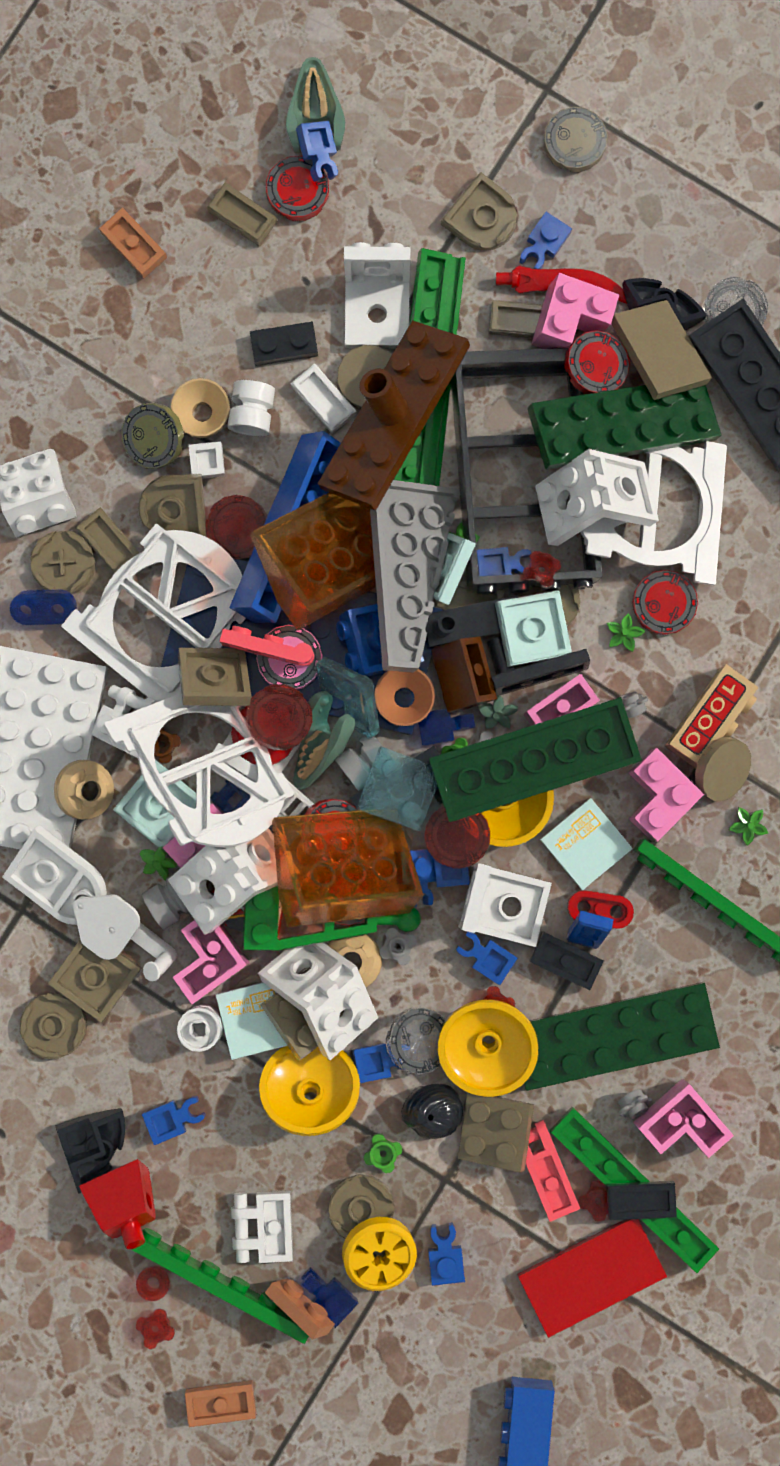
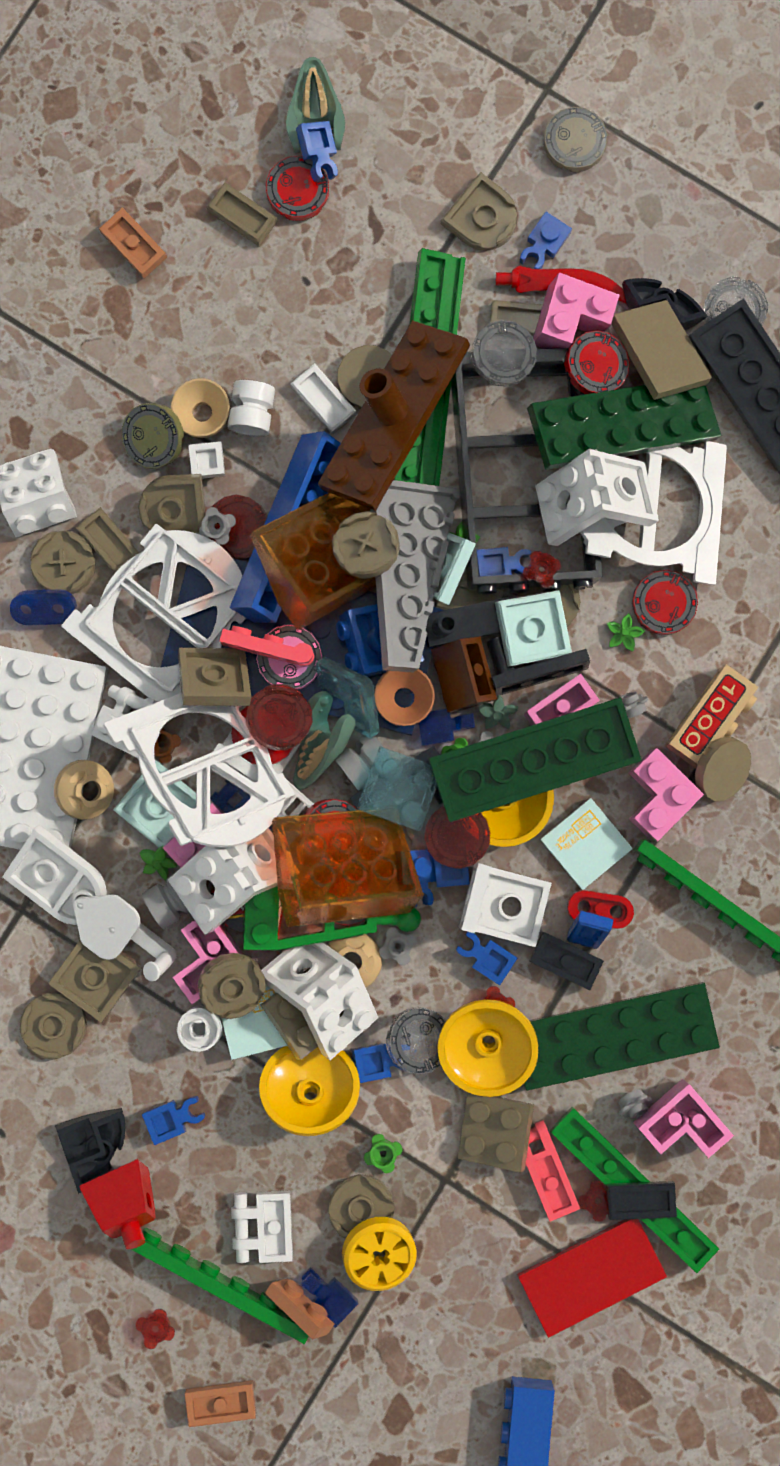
(148, 1292): clear red plate -> none
(208, 525): none -> light grey plate
(231, 985): none -> dark tan tile
(284, 343): black plate -> none
(366, 545): none -> dark tan tile
(376, 280): white bracket -> none
(433, 1111): black hair -> none
(446, 1260): blue plate -> none
(504, 353): none -> tile
(749, 825): bright green plant -> none

